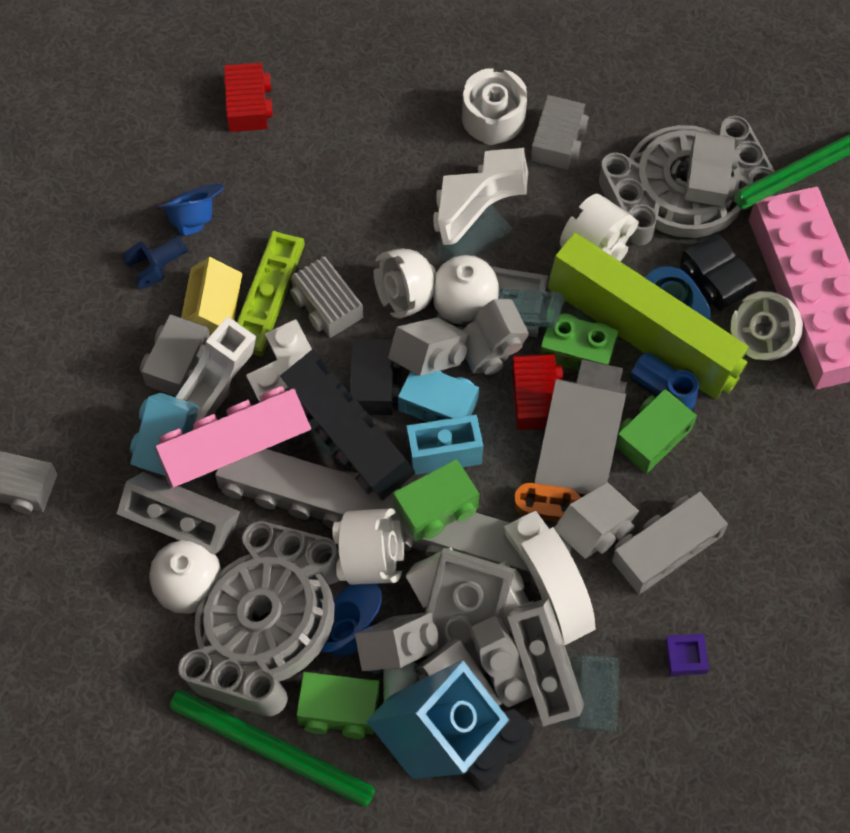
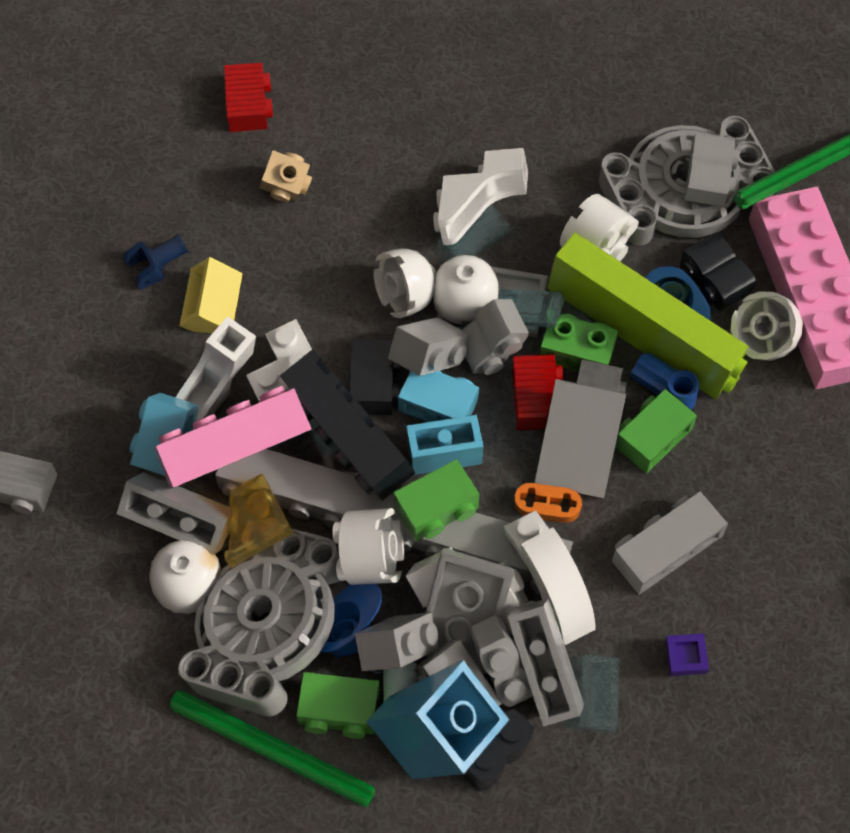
(174, 355): light grey brick -> none
(192, 208): blue piece -> none
(254, 520): none -> clear yellow wing
(270, 287): lime plate -> none
(285, 166): none -> tan brick
(326, 297): light grey brick -> none
(494, 106): white brick -> none
(558, 132): light grey brick -> none
(597, 520): light grey brick -> none

